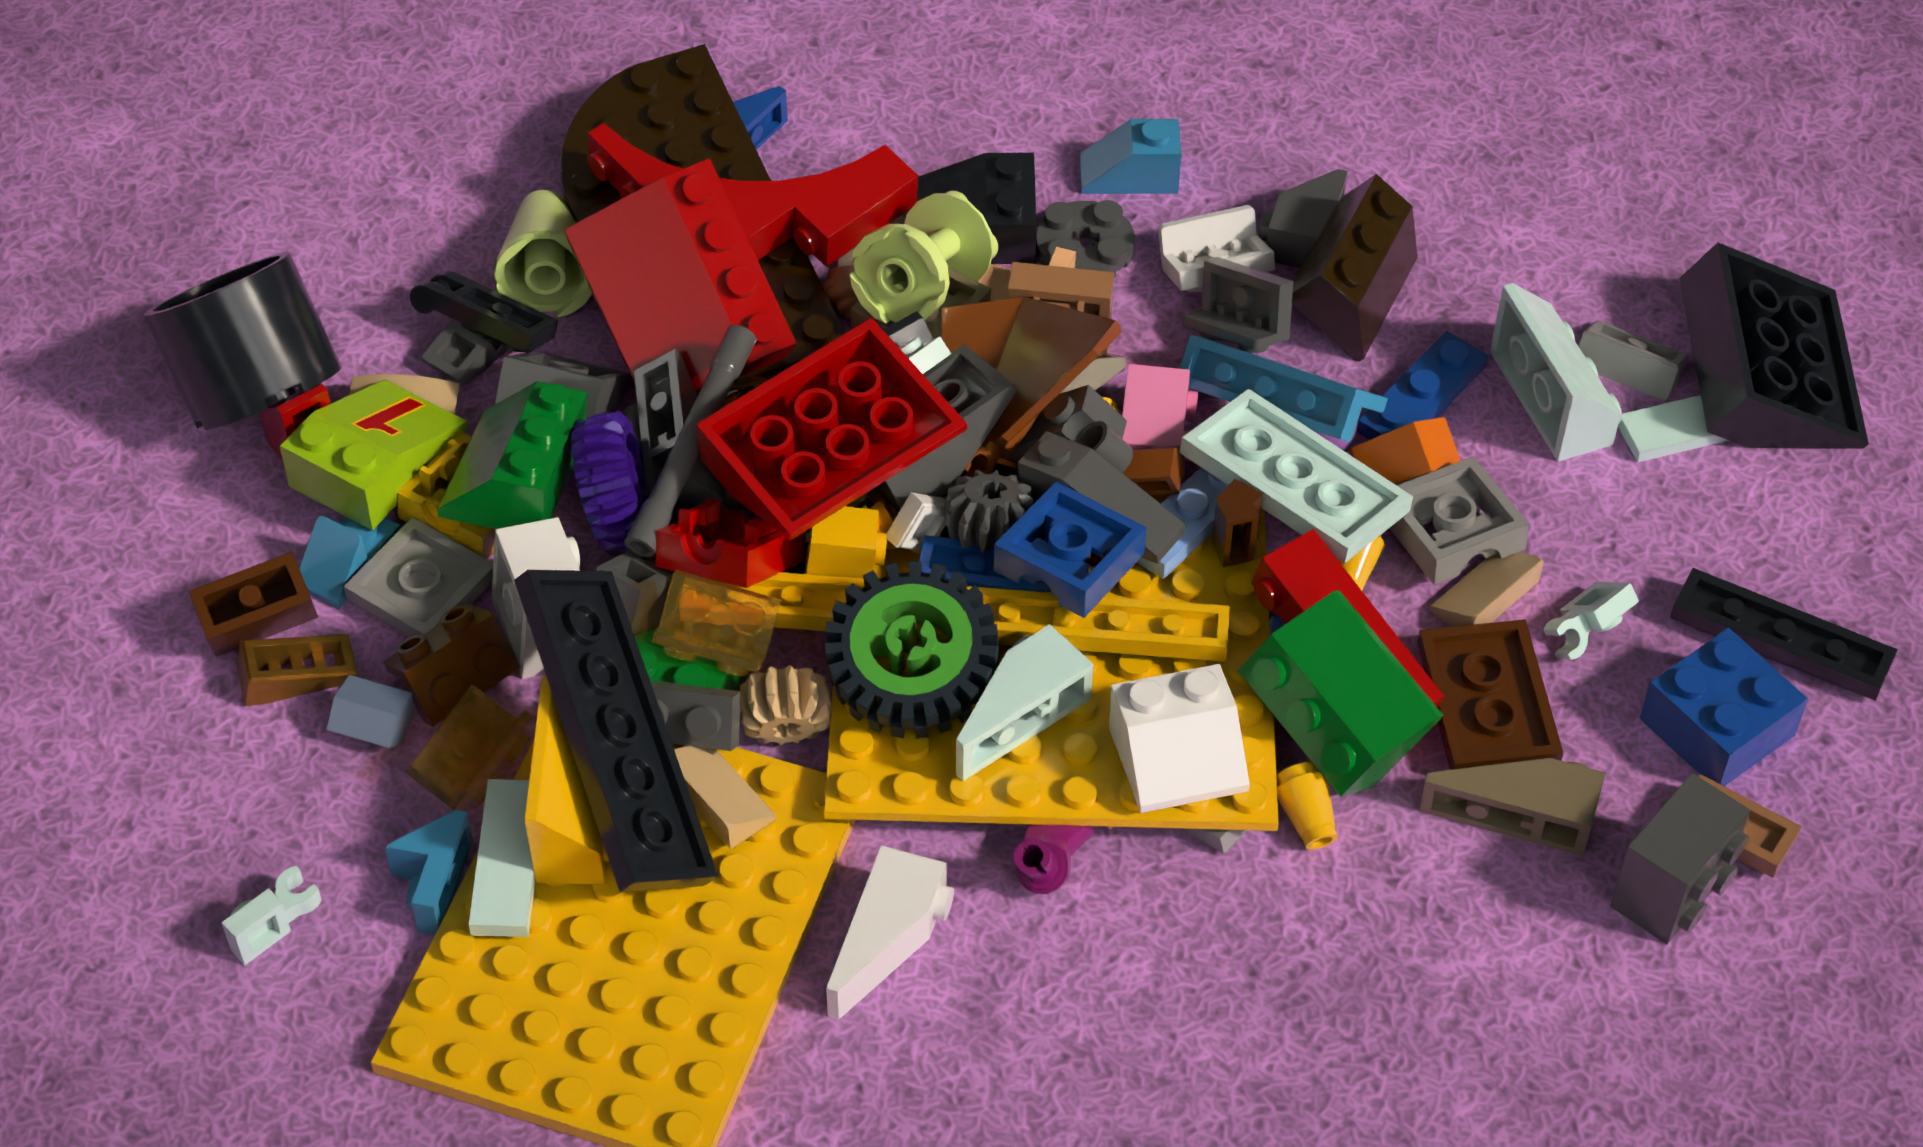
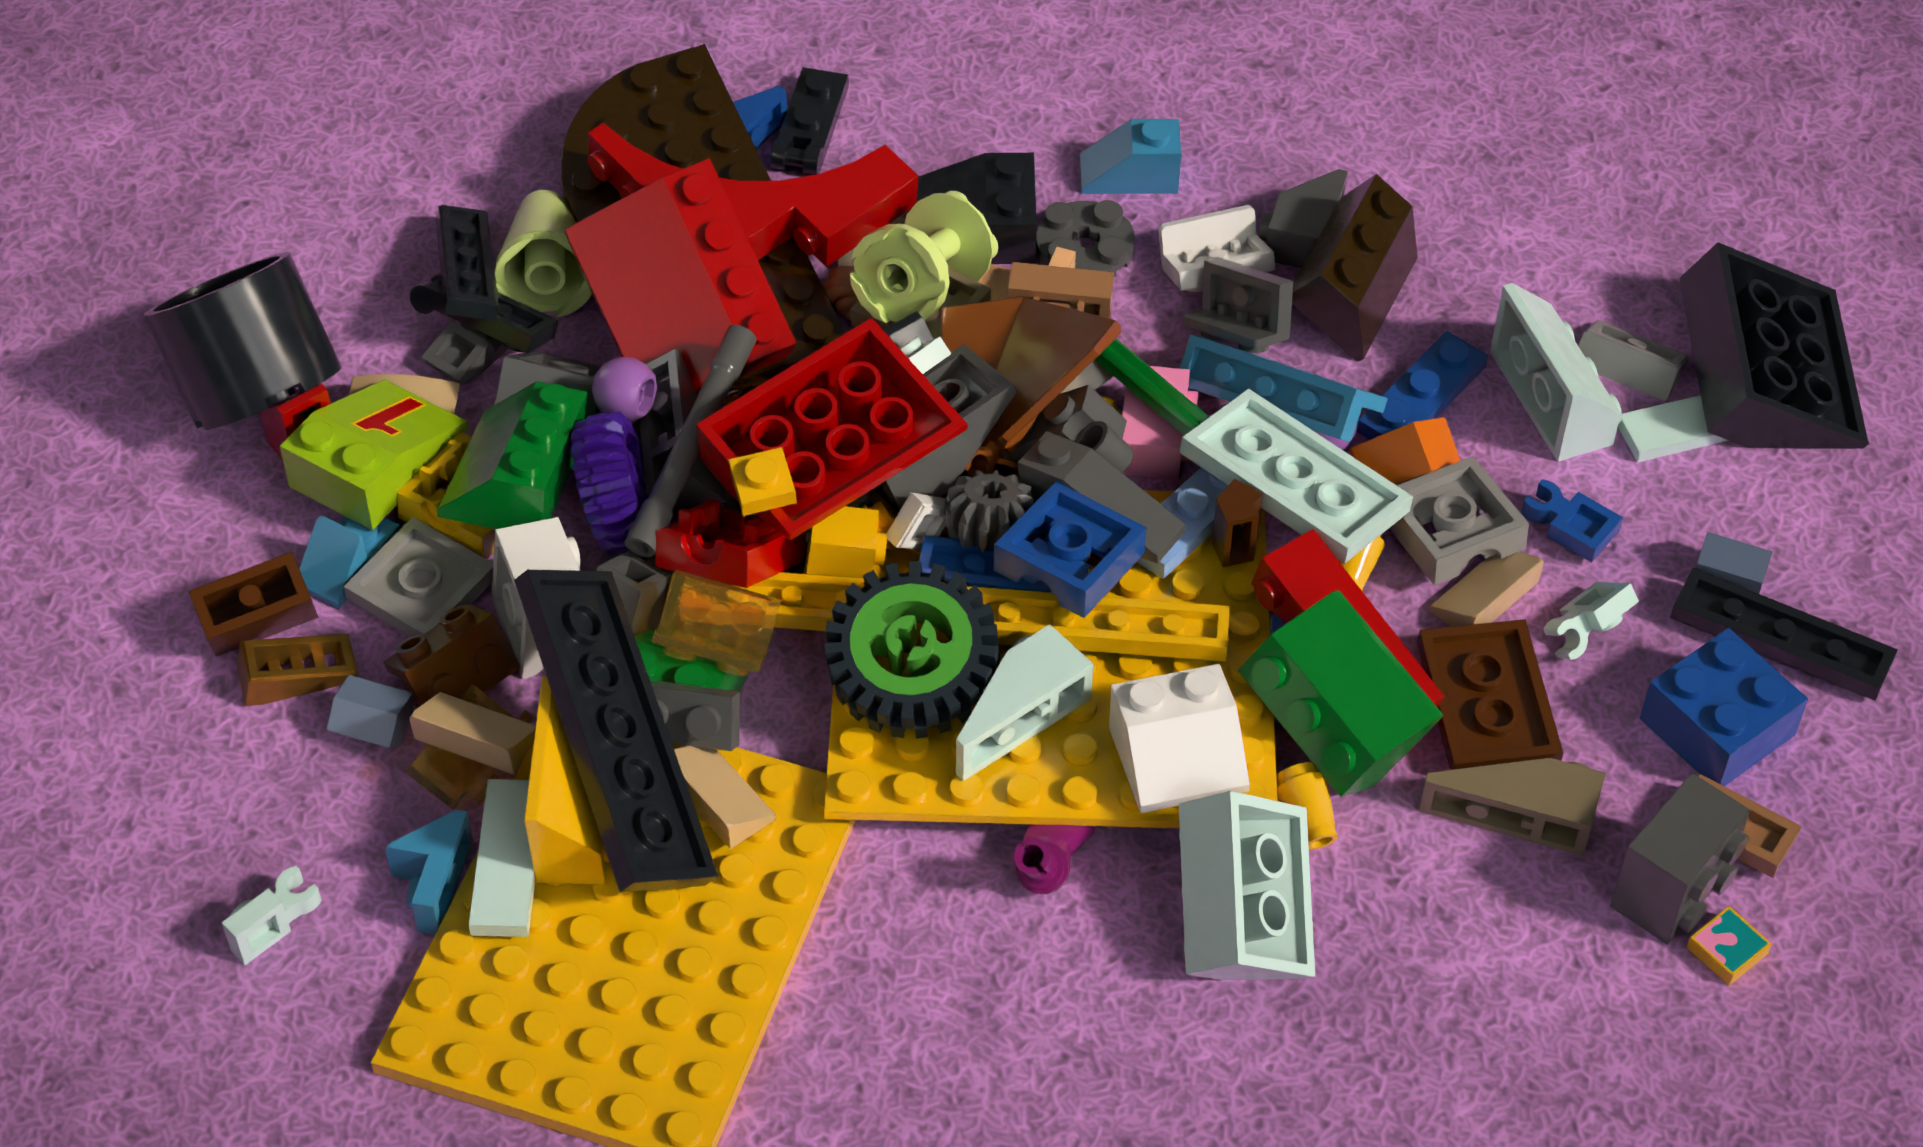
(466, 263): none -> black tile
(473, 732): none -> tan slope
(625, 387): none -> medium lavender piece
(762, 481): none -> yellow plate
(785, 705): tan gear -> none
(810, 121): none -> black plate
(889, 924): white slope -> none
(1151, 387): none -> green axle
(1157, 469): dark orange piece -> none
(1246, 888): none -> light aqua slope
(1574, 523): none -> blue plate
(1729, 945): none -> tile
(1734, 561): none -> sand blue piece

